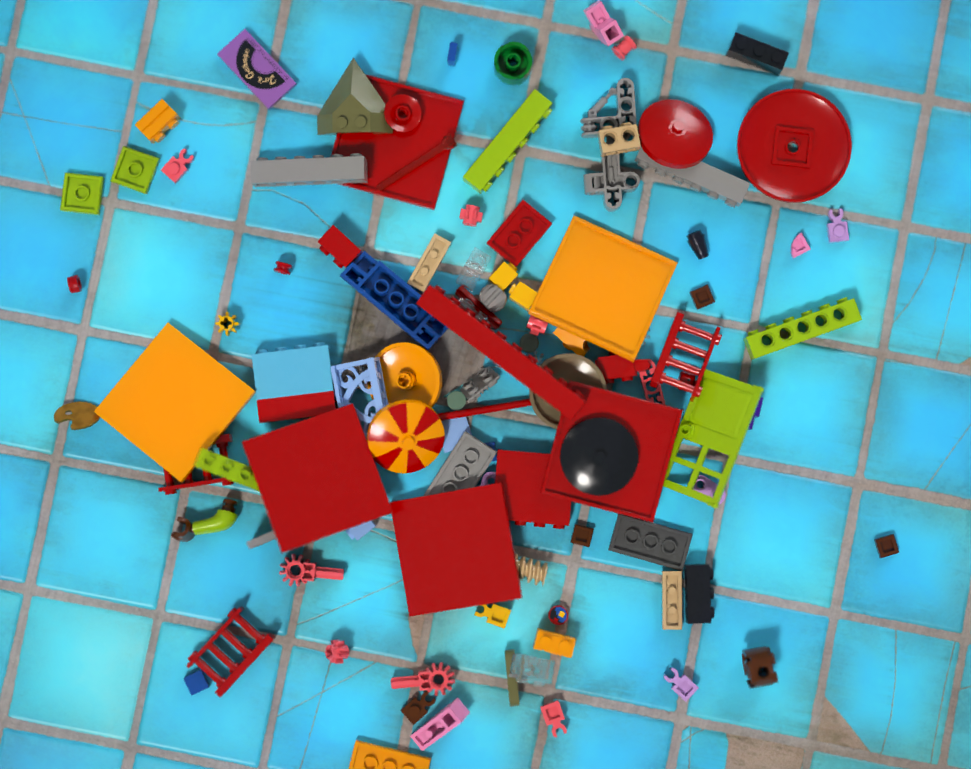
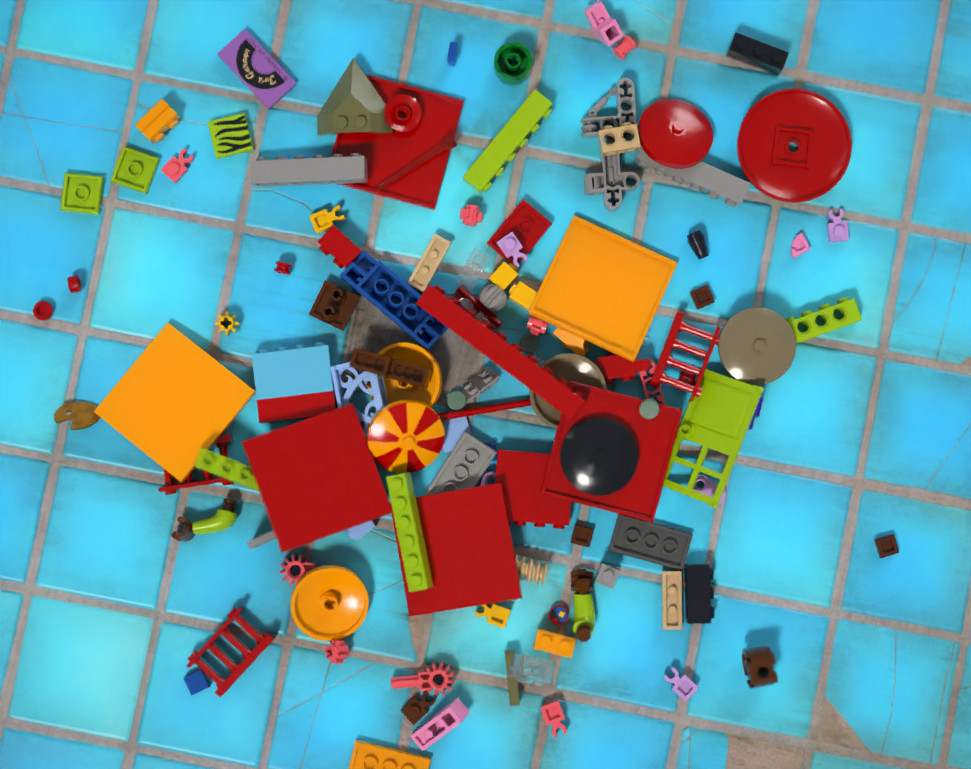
(43, 310): none -> red tile
(230, 136): none -> lime tile
(323, 220): none -> yellow plate
(329, 603): none -> light orange dish
(334, 305): none -> reddish brown plate
(390, 368): none -> reddish brown slope
(409, 532): none -> lime brick
(510, 247): none -> lavender plate
(583, 604): none -> piece
(606, 576): none -> light grey brick
(649, 408): none -> sand green tile
(756, 346): none -> dark tan dish

